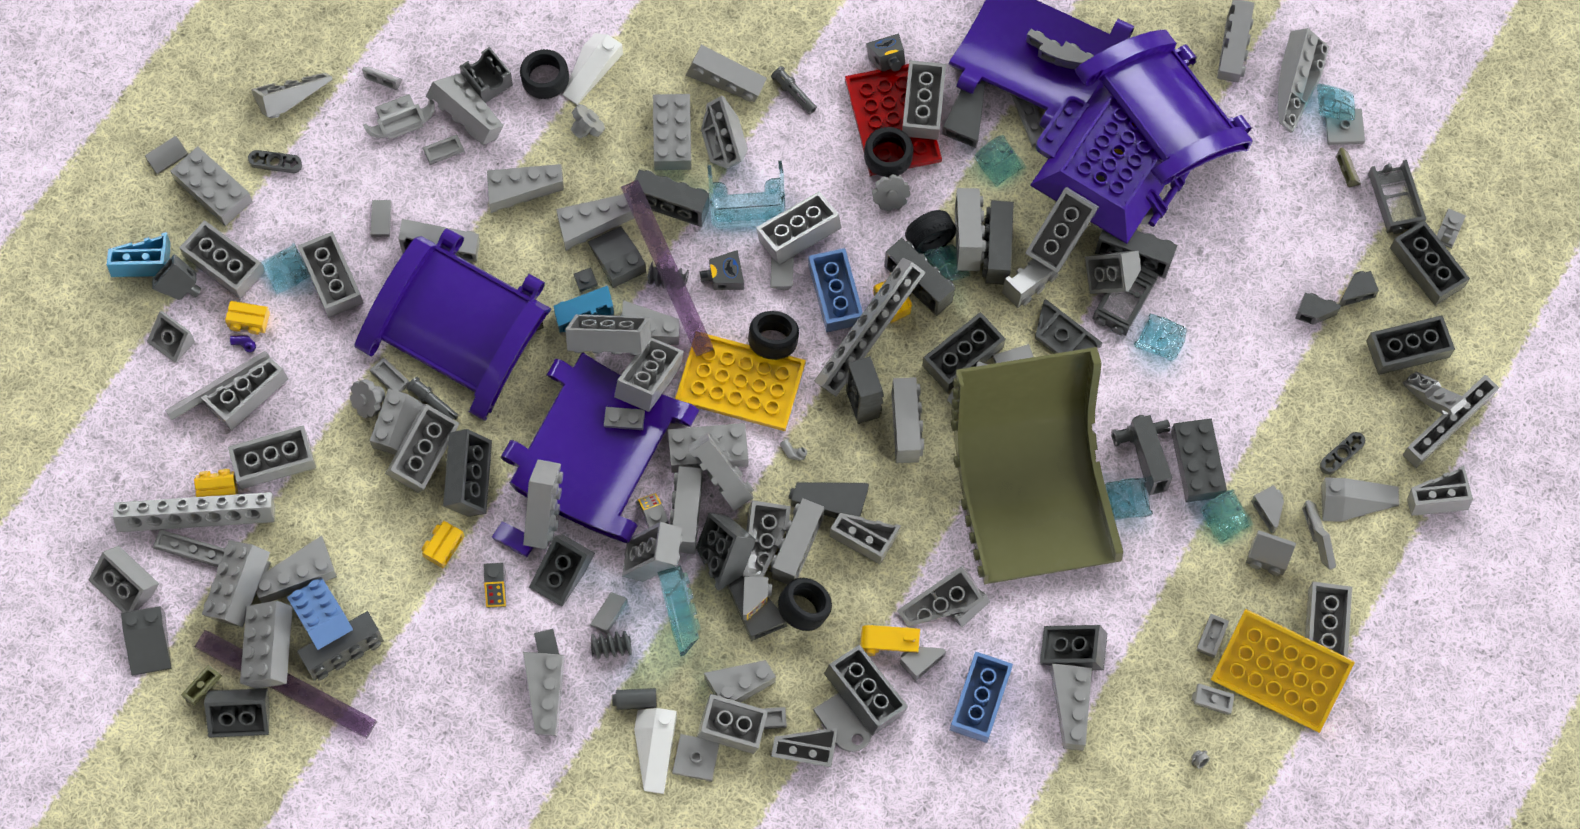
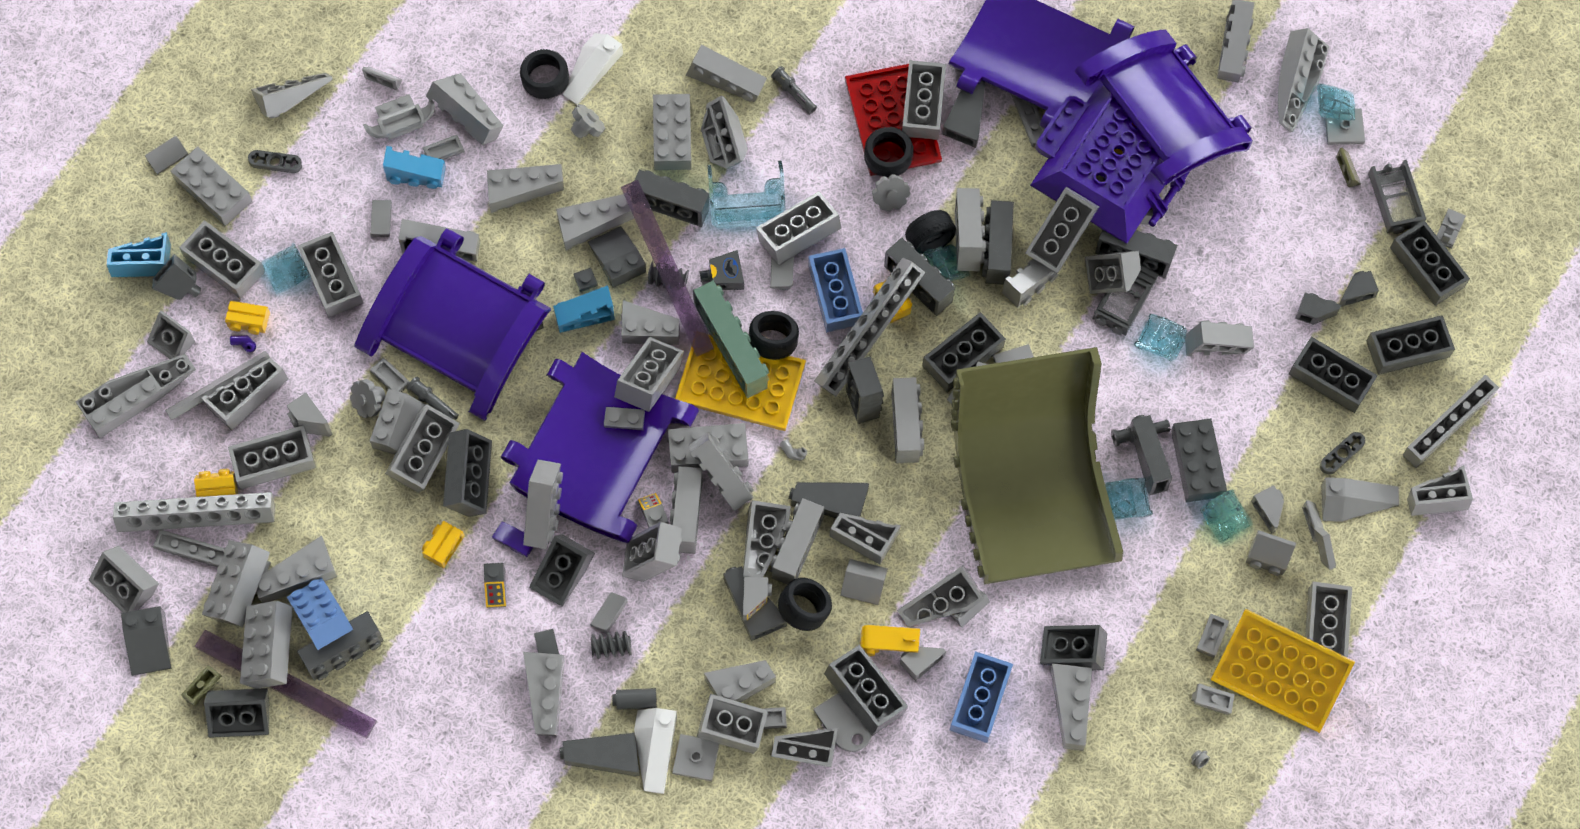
(132, 393): none -> light grey wedge
(304, 412): none -> light grey slope
(413, 170): none -> dark azure wedge
(487, 75): dark grey piece -> none
(603, 753): none -> dark grey slope
(608, 334): light grey brick -> none
(679, 608): clear light blue slope -> none
(724, 548): dark grey wedge -> none
(730, 338): none -> sand green brick
(863, 582): none -> light grey slope
(887, 53): dark grey torso -> none
(998, 160): clear light blue slope -> none
(1050, 50): light grey slope -> none
(1062, 333): dark grey wing -> none
(1219, 337): none -> light grey wedge
(1332, 374): none -> dark grey brick
(1433, 395): light grey slope -> none

